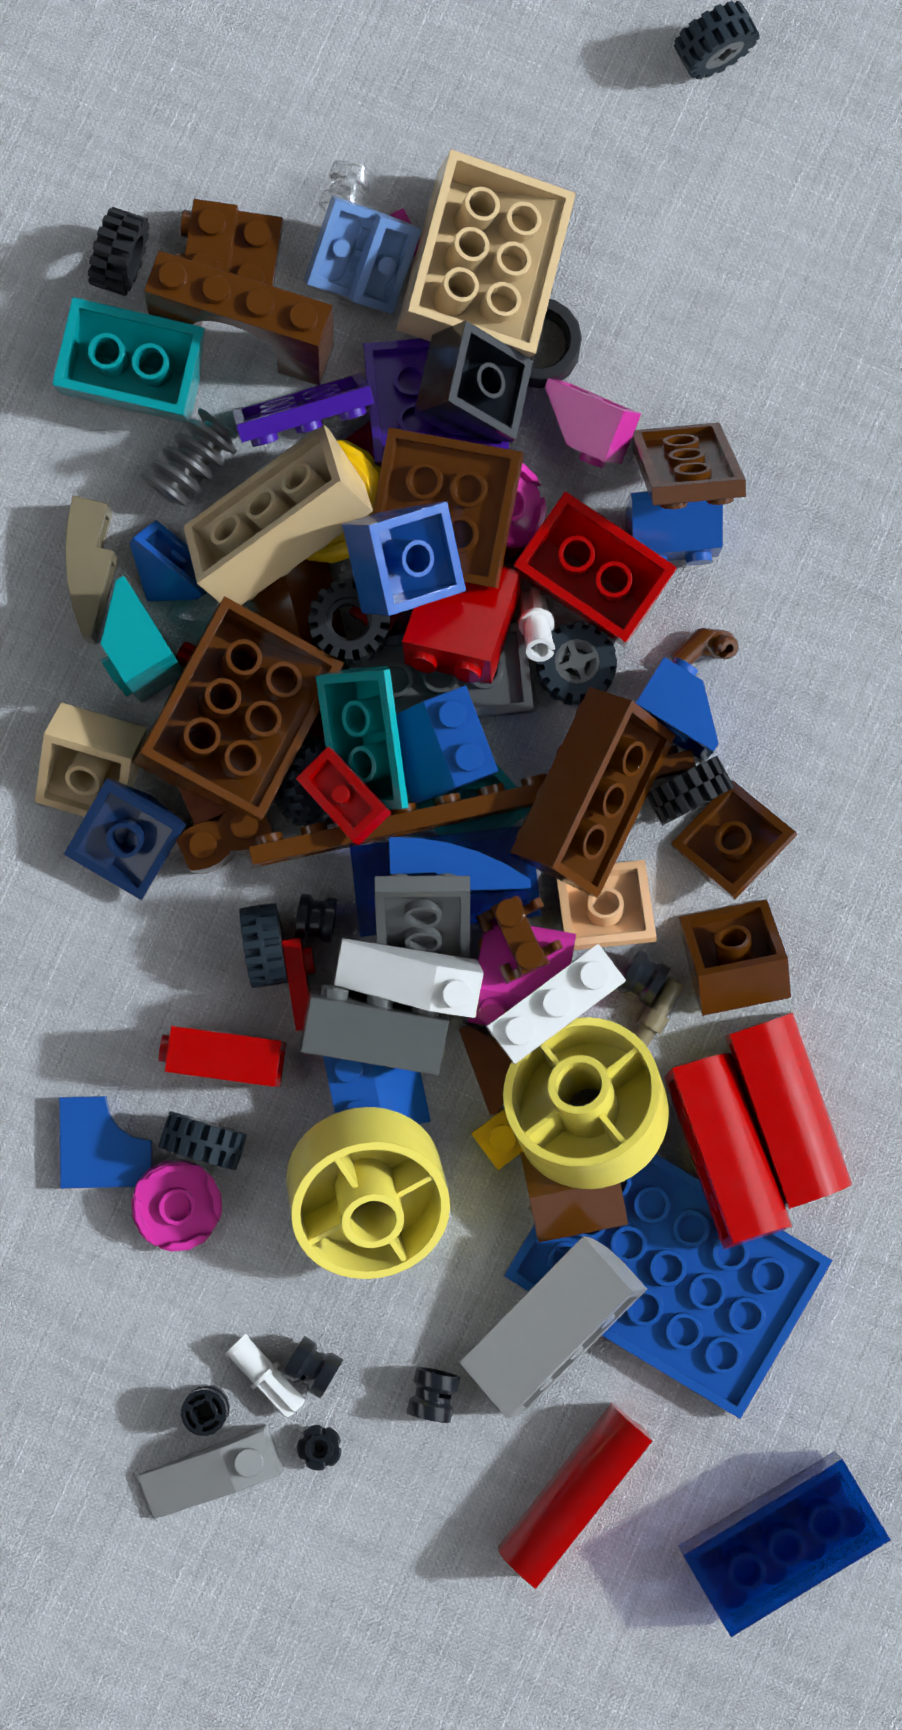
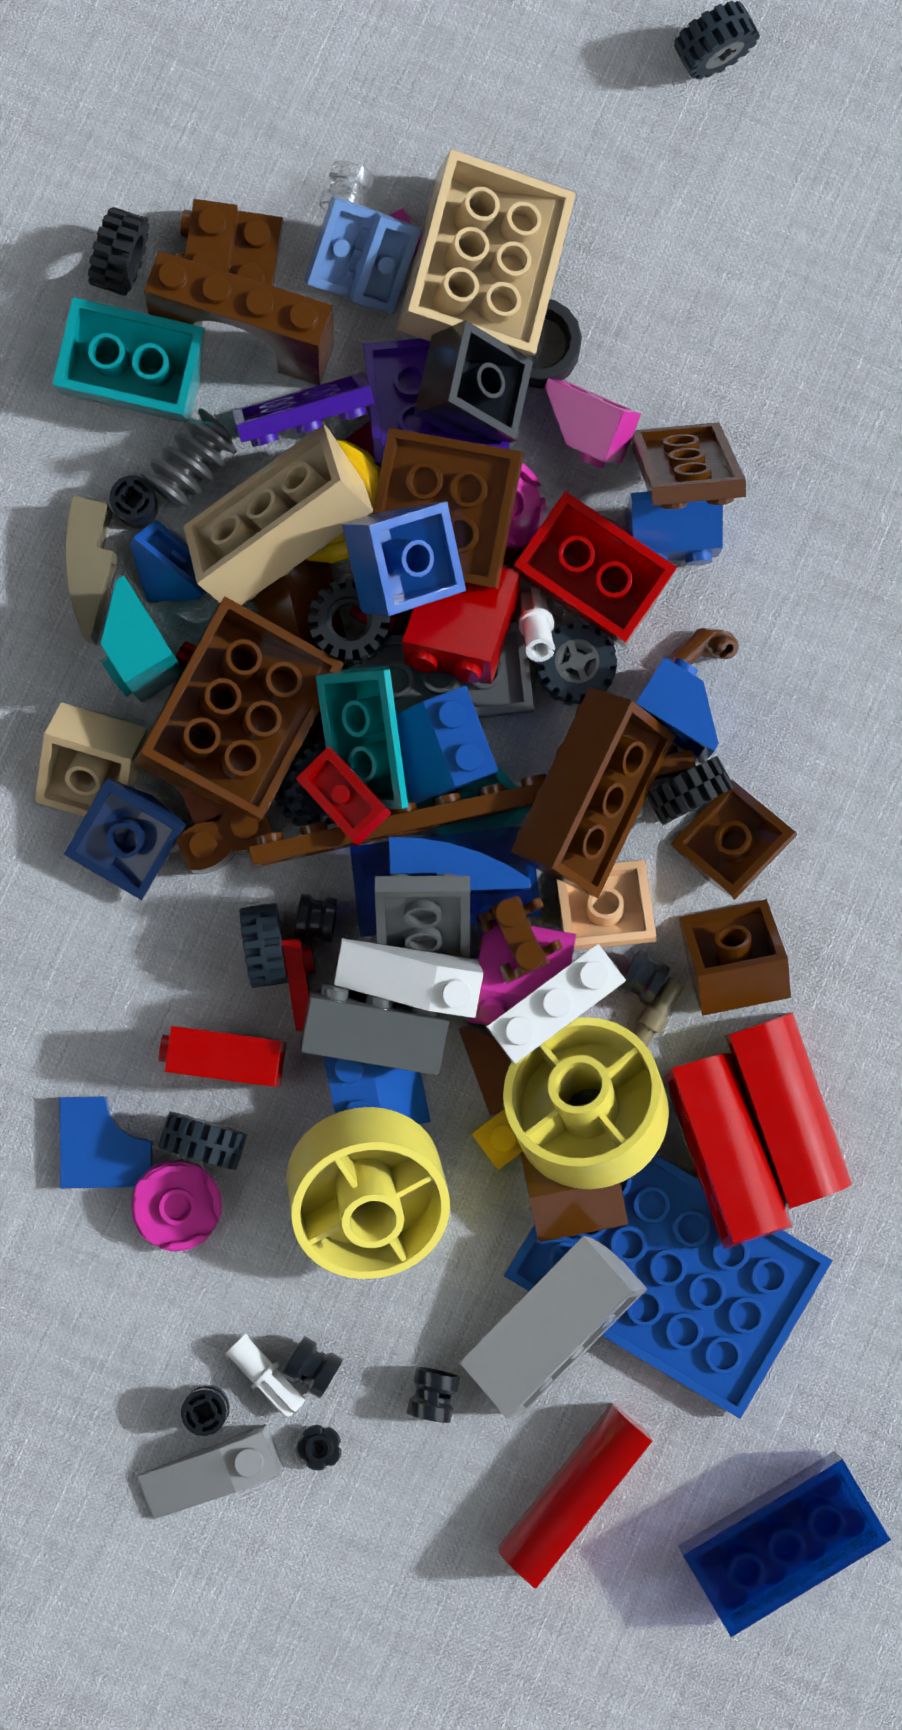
(136, 510): none -> black wheel

